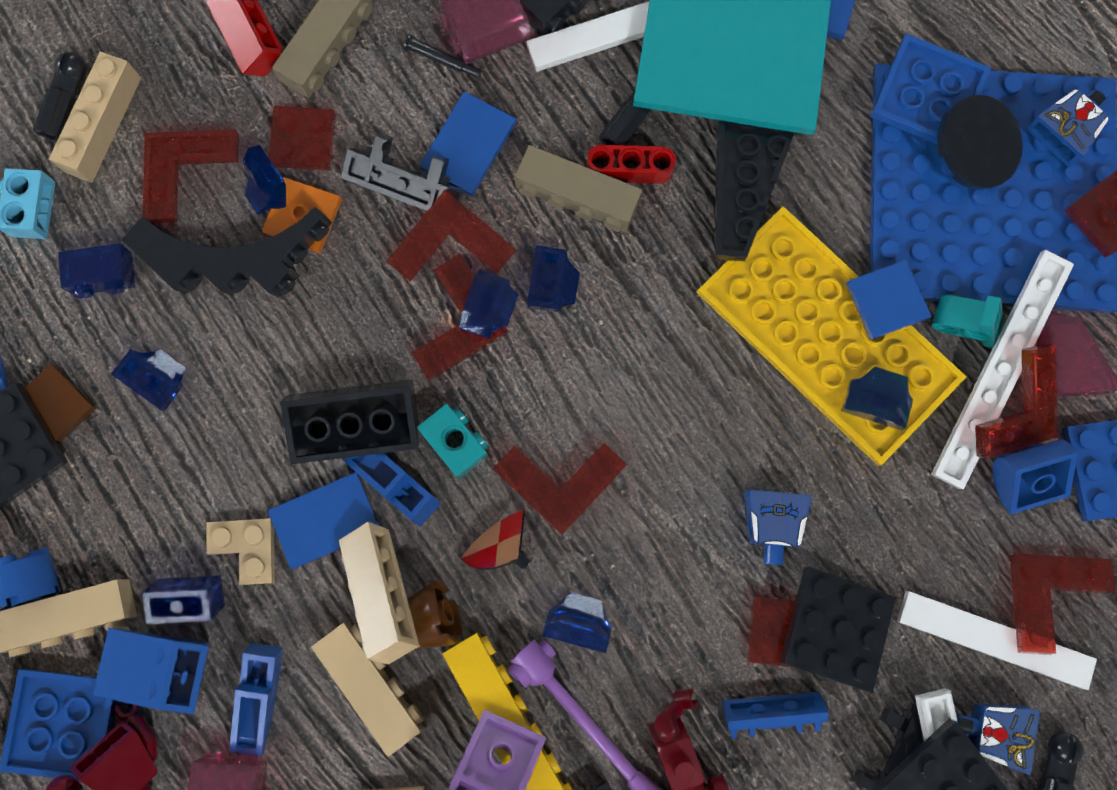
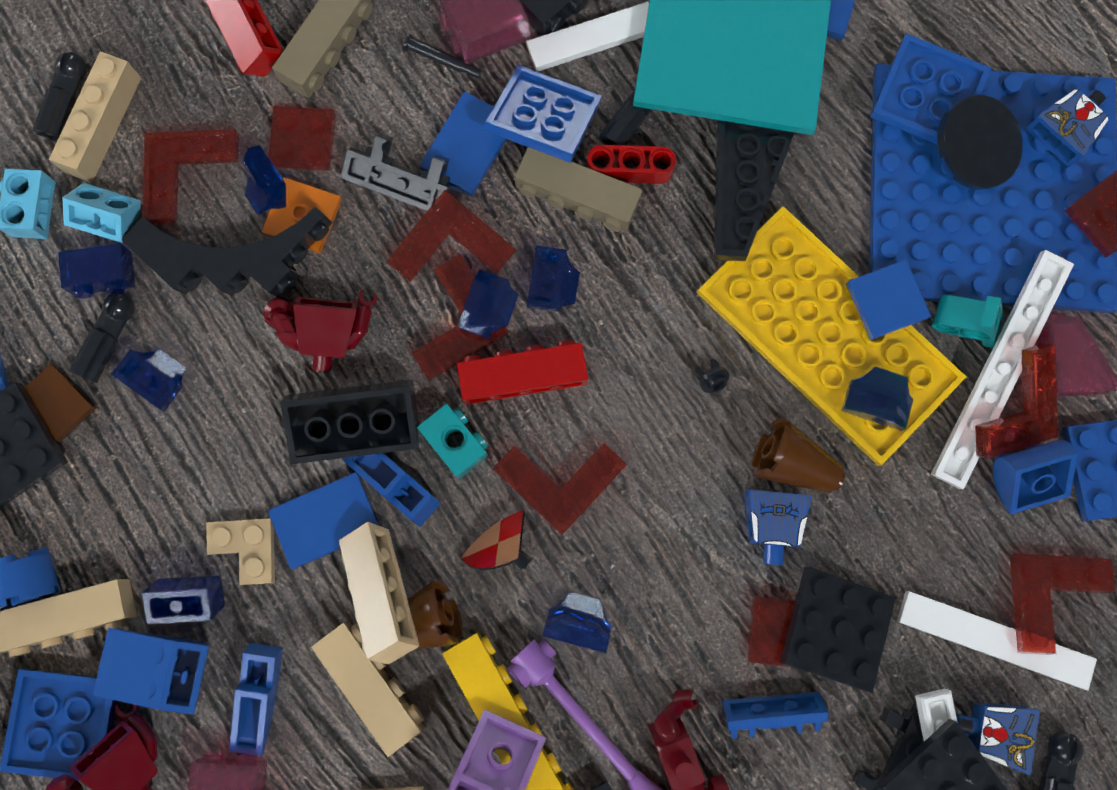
(100, 211): none -> medium azure brick
(103, 337): none -> black piece
(322, 326): none -> dark red torso
(522, 373): none -> red brick
(543, 113): none -> plate
(714, 379): none -> black plate
(796, 460): none -> reddish brown cone

